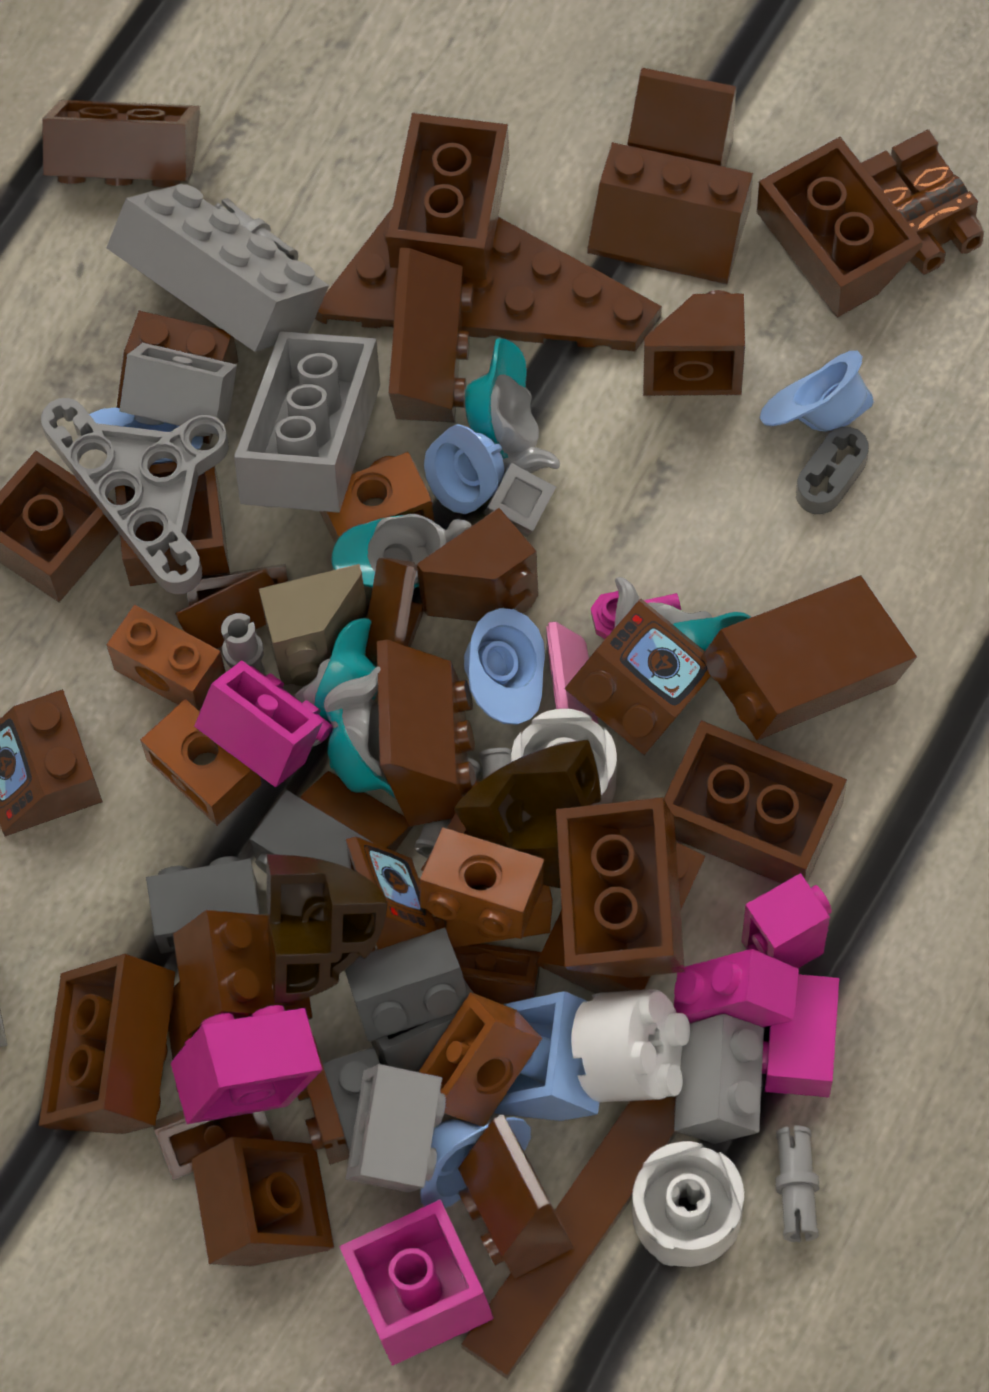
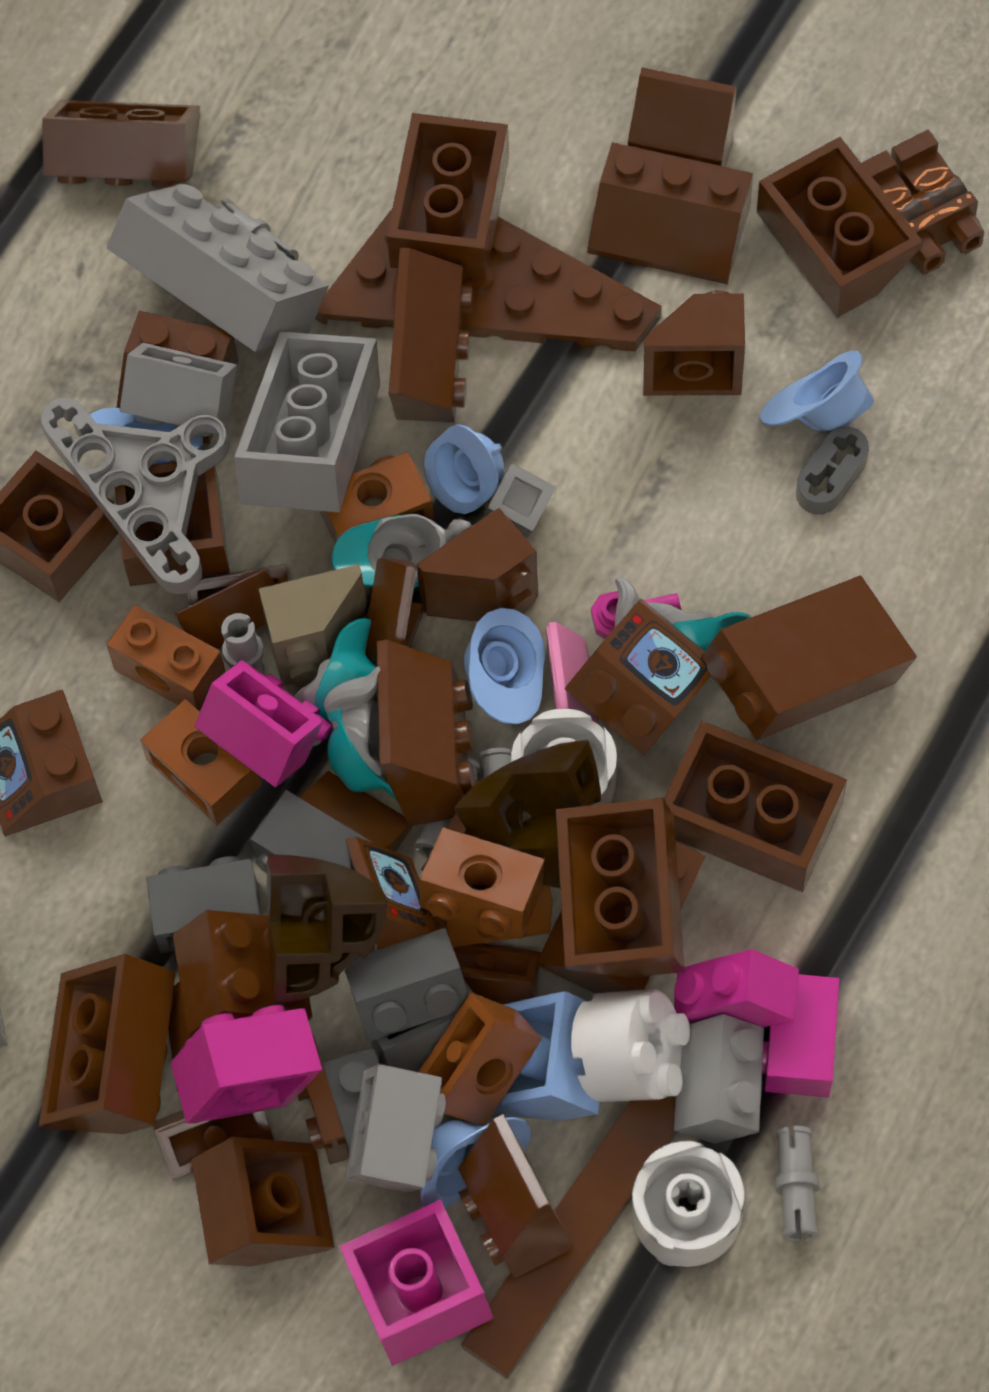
(501, 410): hair -> none
(788, 922): dark pink brick -> none

